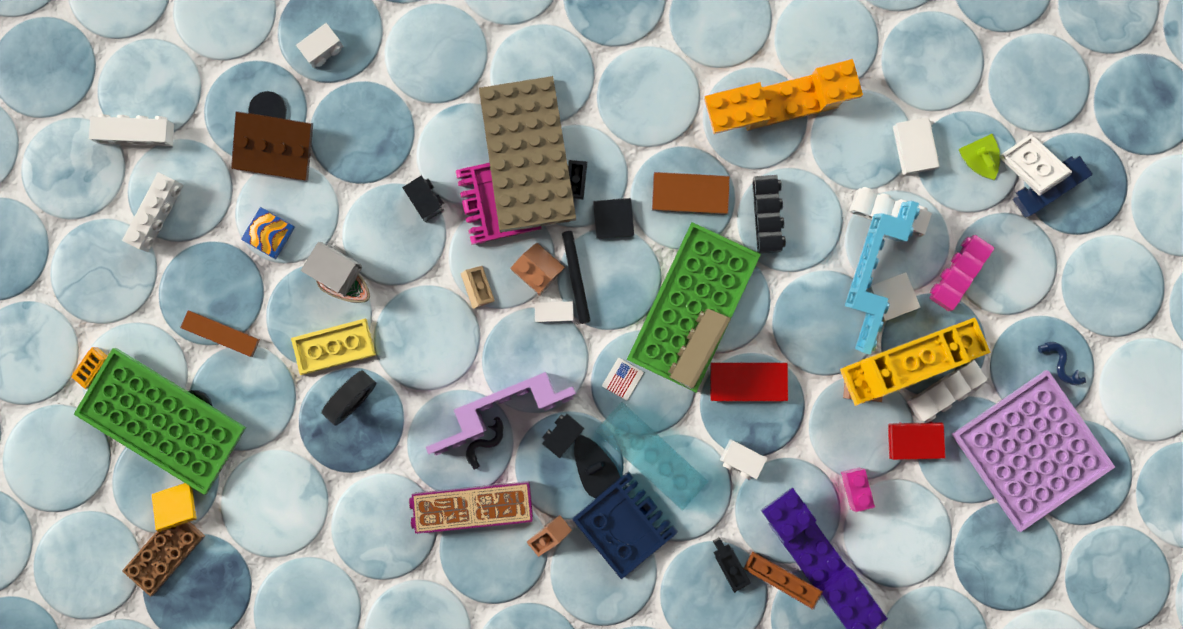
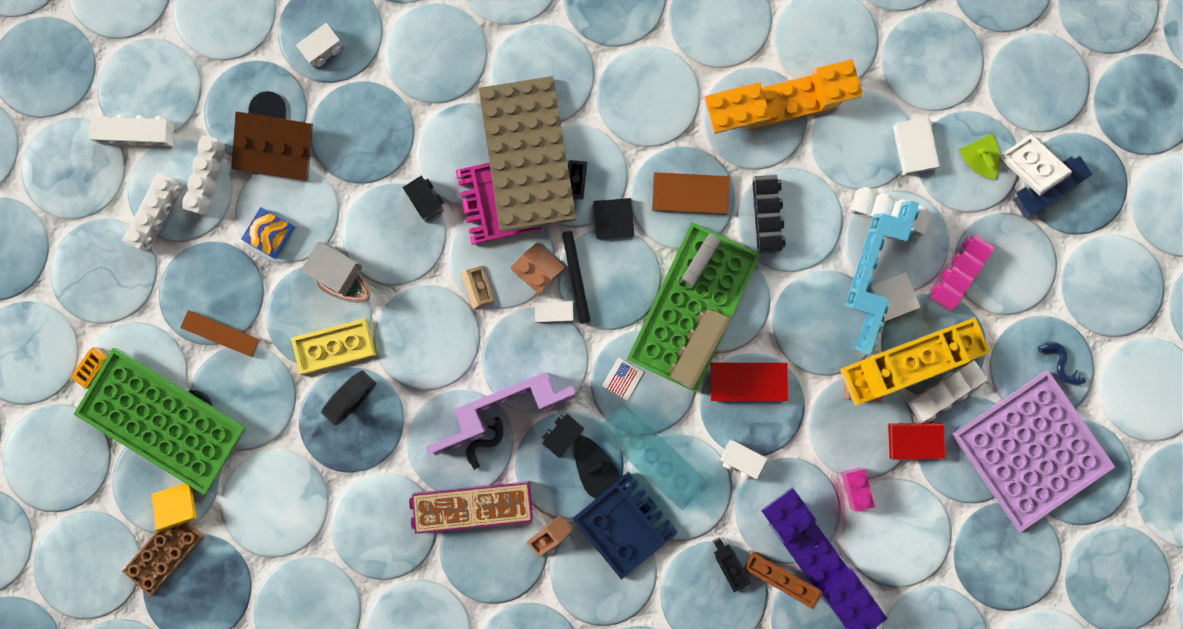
(205, 171): none -> white brick
(700, 260): none -> light grey piece

